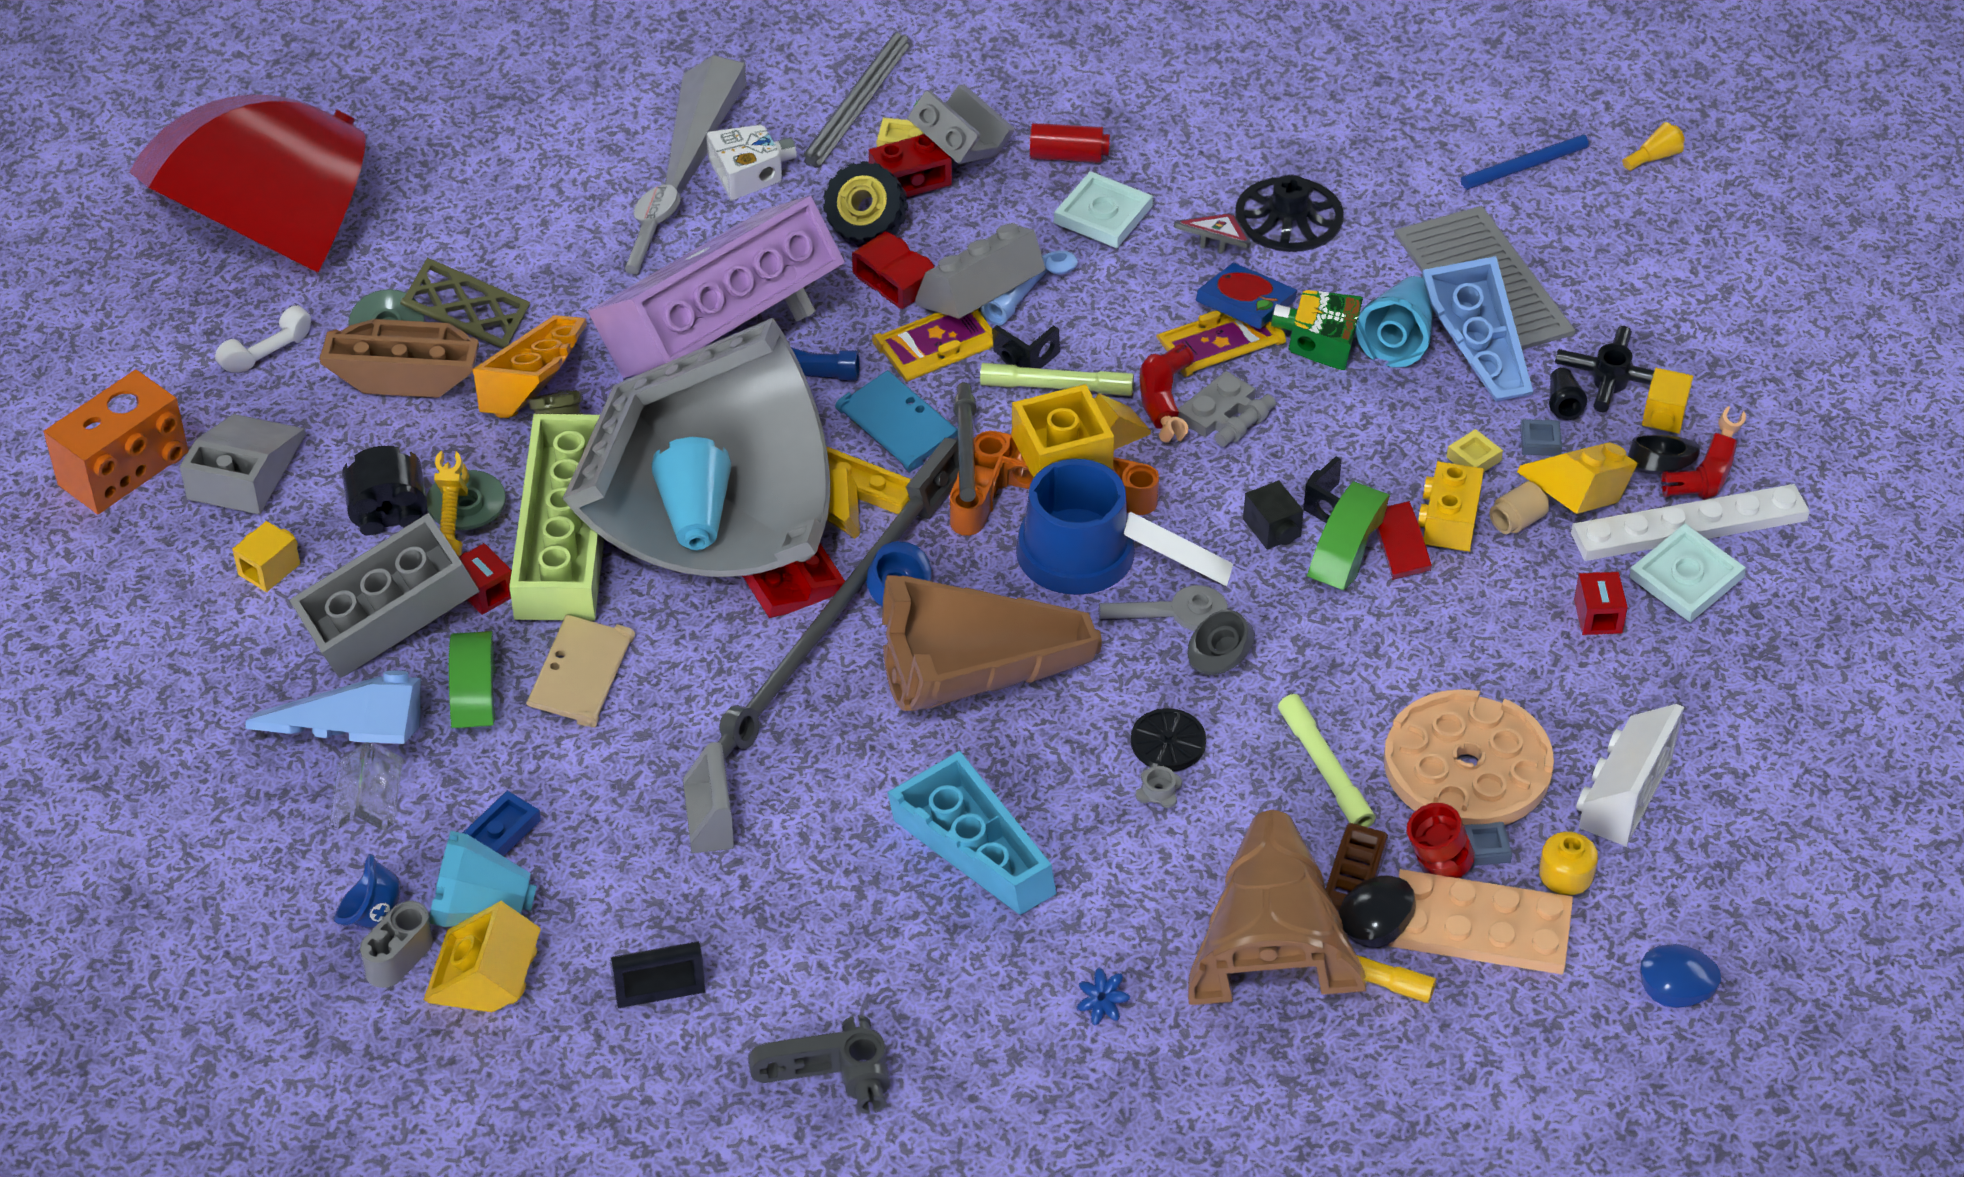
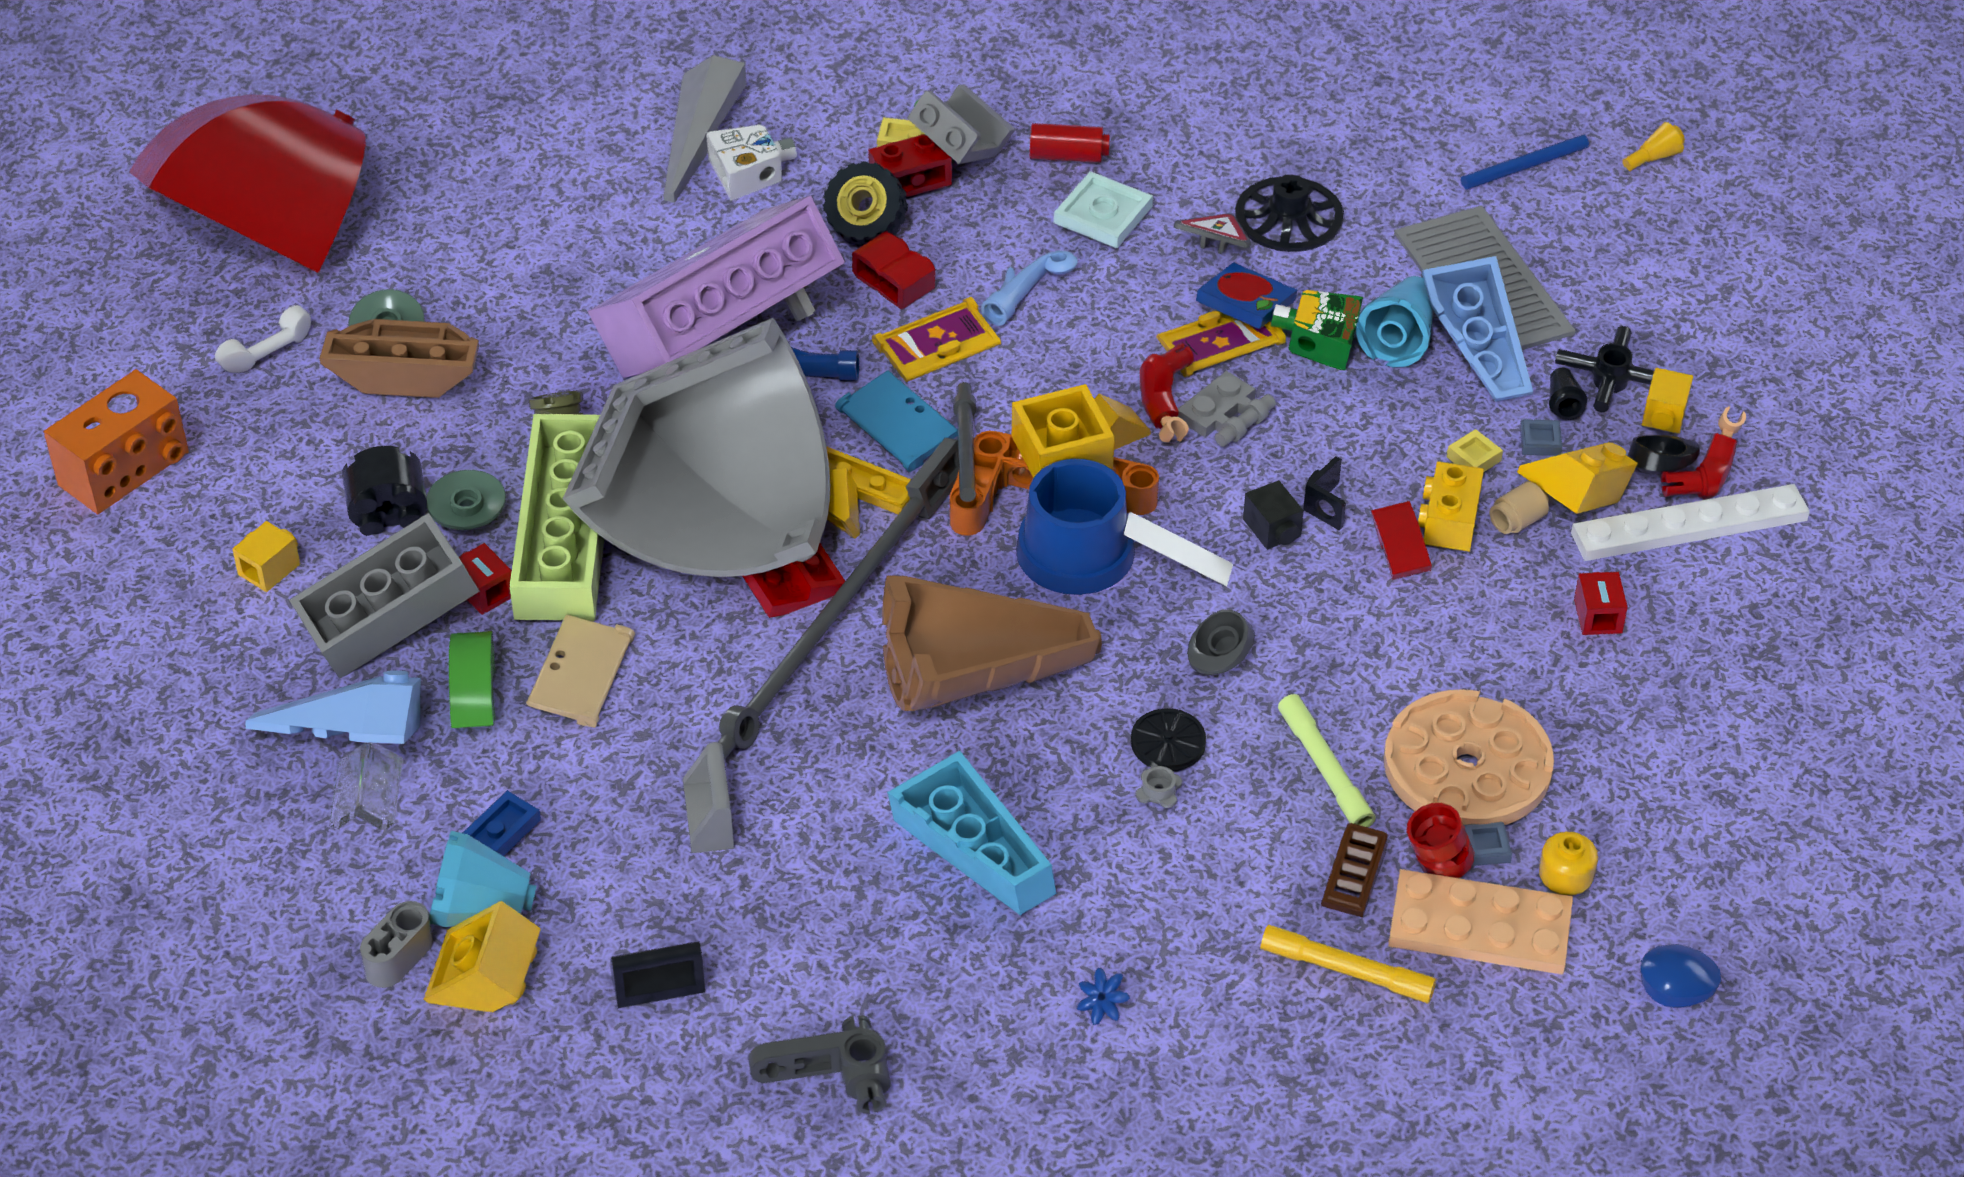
(239, 462): light grey slope -> none
(370, 897): blue helmet -> none
(451, 486): yellow bar -> none
(456, 280): olive window -> none
(525, 366): light orange wedge -> none
(649, 211): light grey piece -> none
(693, 488): medium azure cone -> none
(856, 100): dark grey axle -> none
(899, 560): blue hat -> none
(981, 272): light grey slope -> none
(1012, 376): yellowish green piece -> none
(1018, 353): black bracket -> none
(1188, 607): light grey piece -> none
(1273, 918): medium nougat cone -> none
(1346, 535): bright green brick -> none
(1378, 910): black hat -> none
(1630, 774): white slope -> none
(1687, 572): light aqua plate -> none

